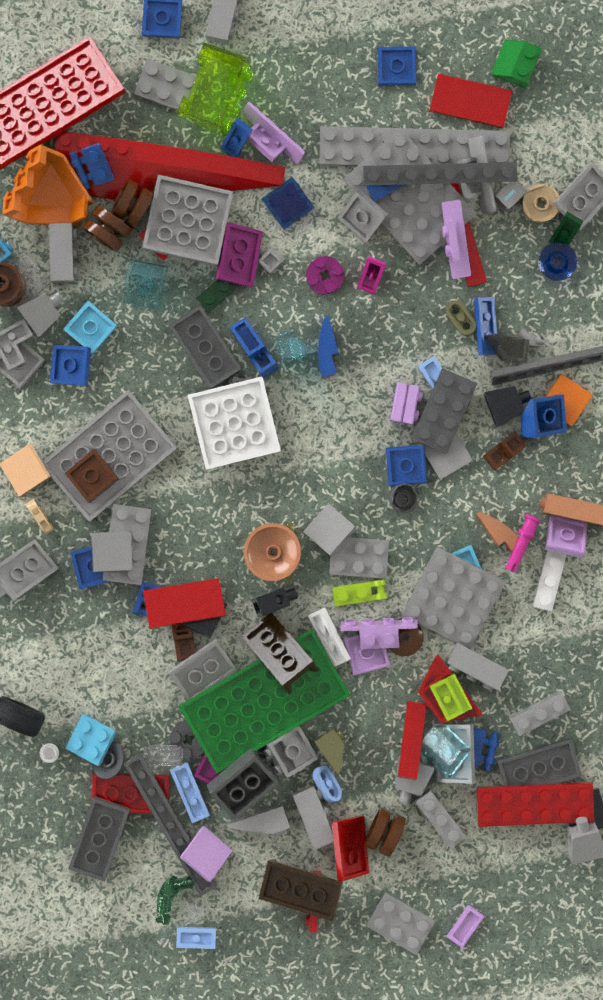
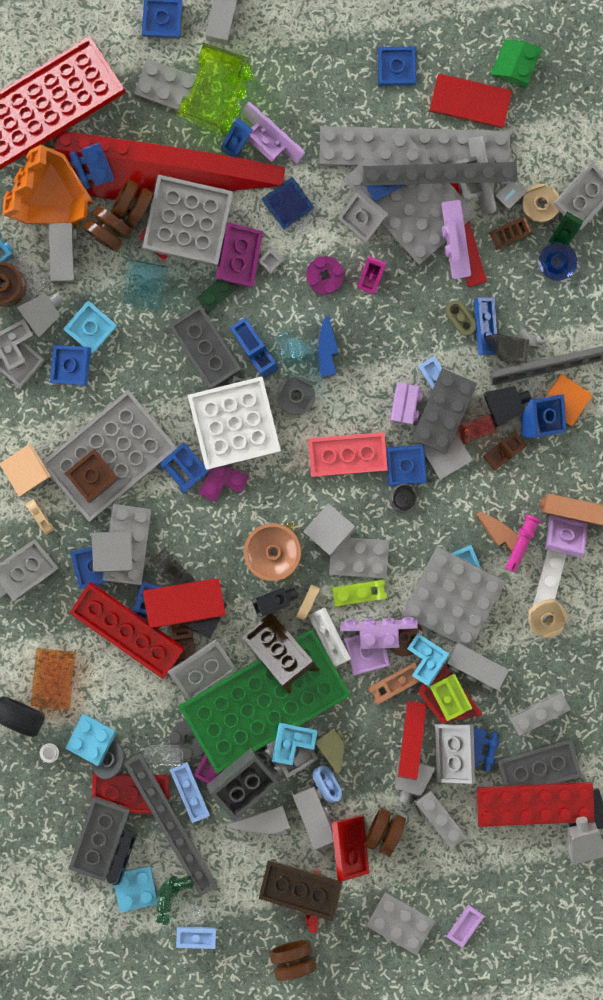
(53, 678): none -> clear orange plate
(121, 858): none -> black plate
(126, 630): none -> red plate
(136, 889): none -> medium azure plate
(171, 568): none -> clear smoke slope
(189, 464): none -> blue plate
(206, 854): lavender tile -> none
(222, 476): none -> magenta plate
(288, 738): none -> medium azure plate
(292, 960): none -> reddish brown wheel
(293, 385): none -> dark grey plate
(307, 603): none -> tan beam
(347, 454): none -> coral plate
(394, 683): none -> nougat plate
(432, 656): none -> medium azure plate
(444, 749): clear light blue slope -> none
(477, 429): none -> clear red torso
(528, 232): none -> reddish brown slope
(542, 609): none -> tan plate

